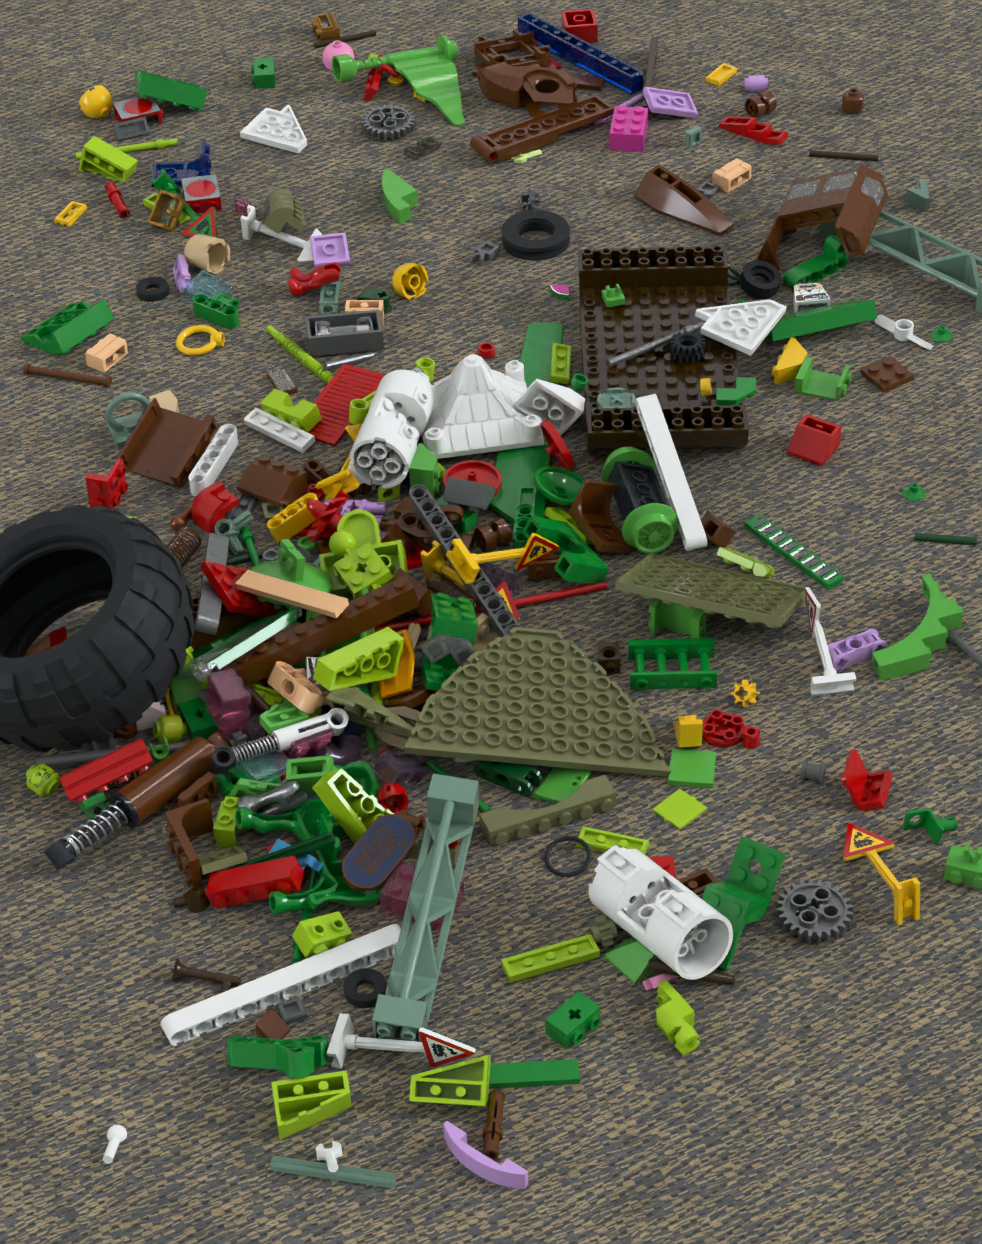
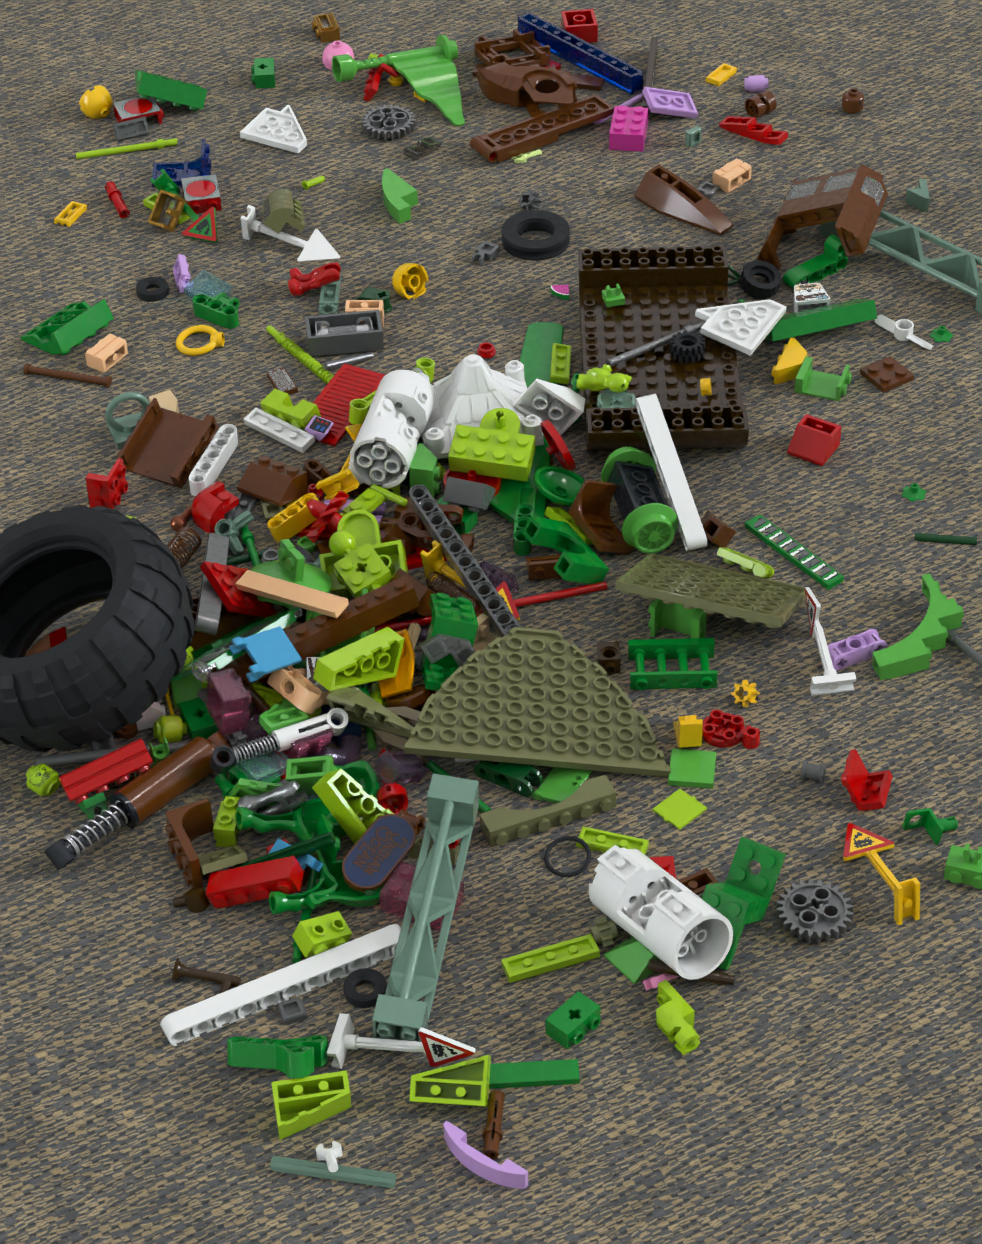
(107, 160): lime wedge -> none
(115, 1135): white bar -> none
(202, 789): reddish brown bracket -> none
(207, 253): tan cylinder -> none
(241, 206): clear pink tile -> none
(268, 650): none -> dark azure flag
(272, 1026): reddish brown slope -> none
(307, 184): none -> lime piece
(318, 427): none -> slope
(330, 249): lavender tile -> none
(345, 38): dark brown bar -> none
(372, 498): none -> lime plate
(467, 563): yellow piece -> none
(492, 535): reddish brown wheel -> none
(494, 447): none -> lime brick
(601, 379): none -> lime animal
(744, 388): green tile -> none
(840, 155): dark brown bar -> none

